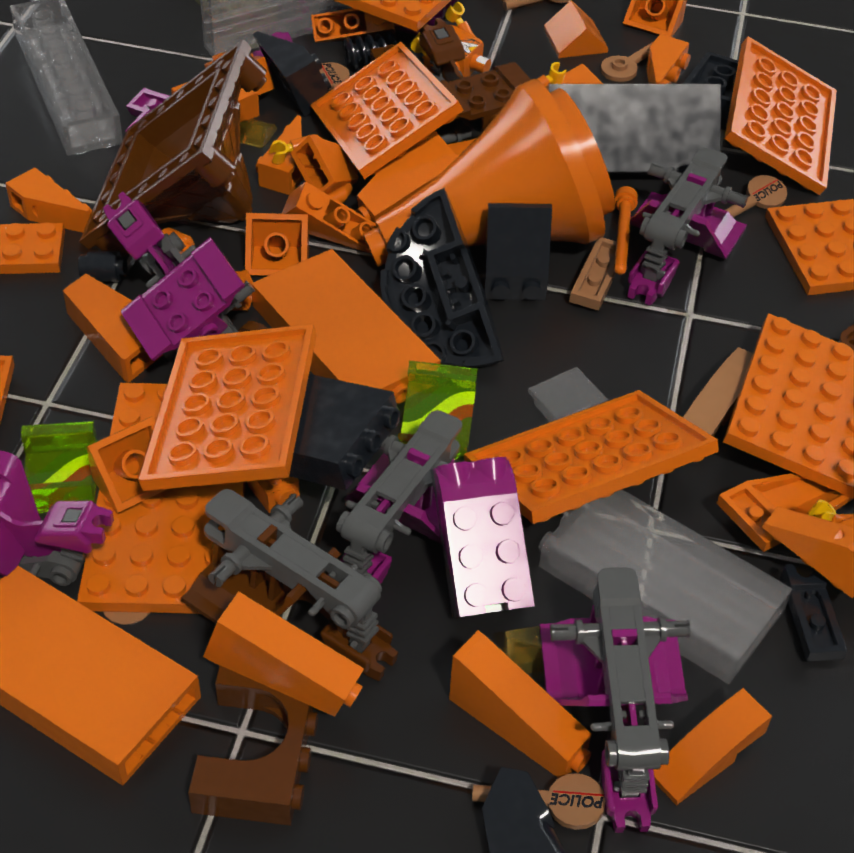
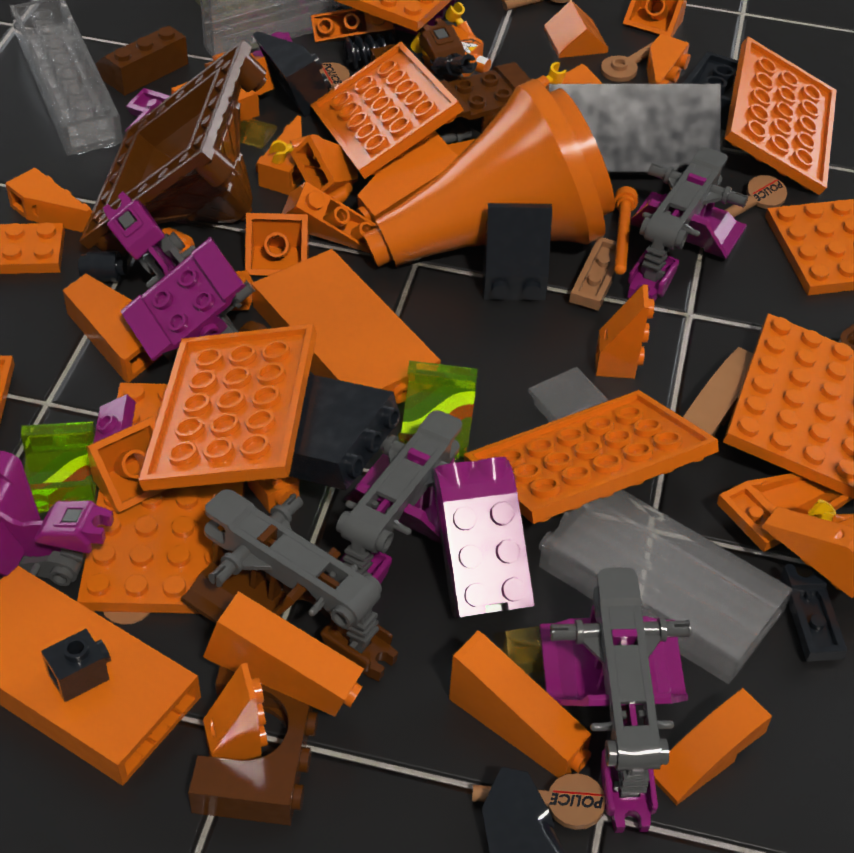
(76, 664): none -> black brick
(114, 417): none -> magenta plate
(144, 60): none -> reddish brown slope
(237, 719): none -> orange slope
(437, 287): black brick -> none
(454, 64): none -> black pin
(621, 338): none -> orange slope

